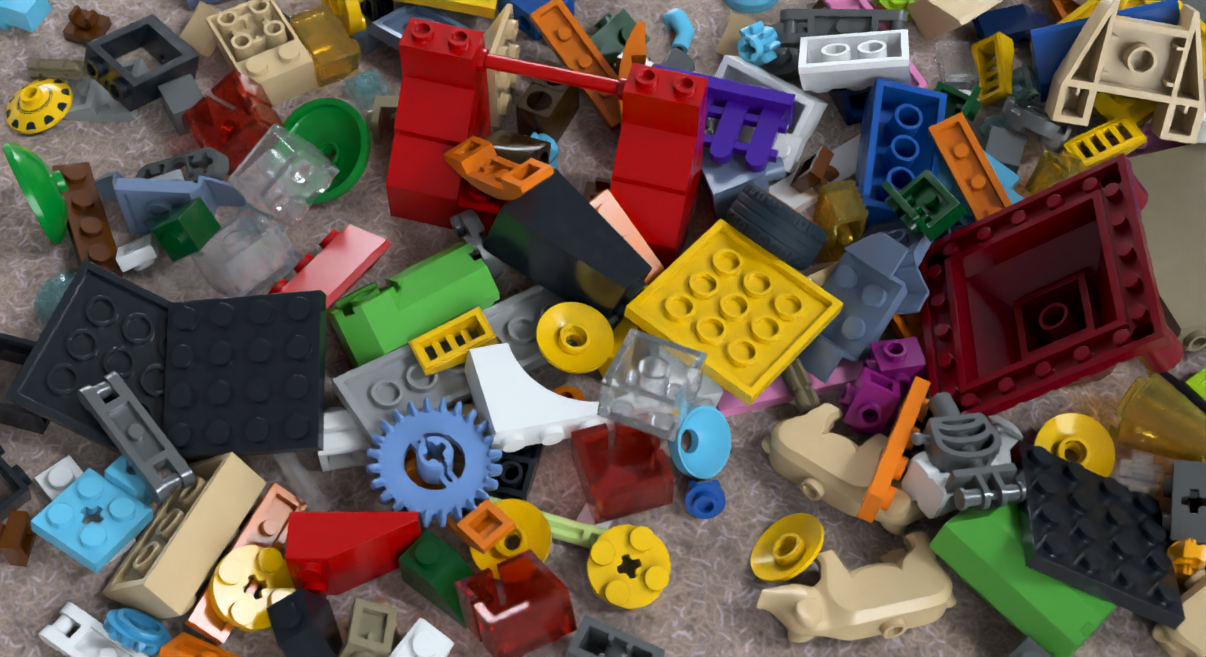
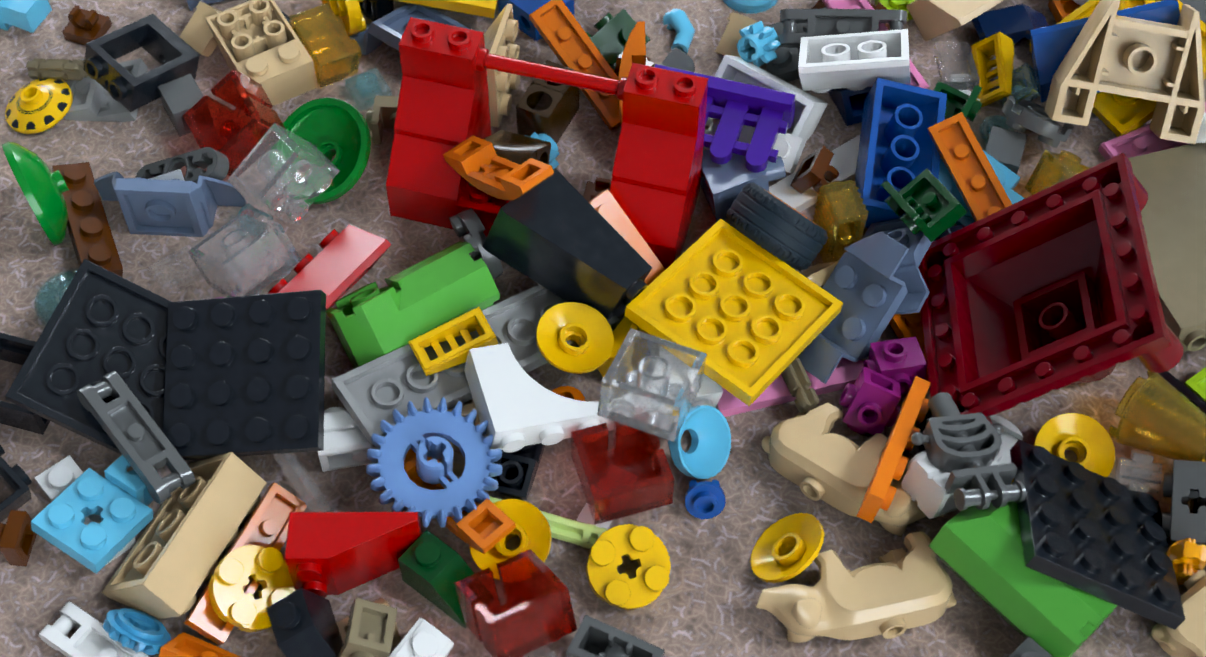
(137, 254): white plate -> none
(183, 228): dark green slope -> none
(1089, 139): yellow slope -> none

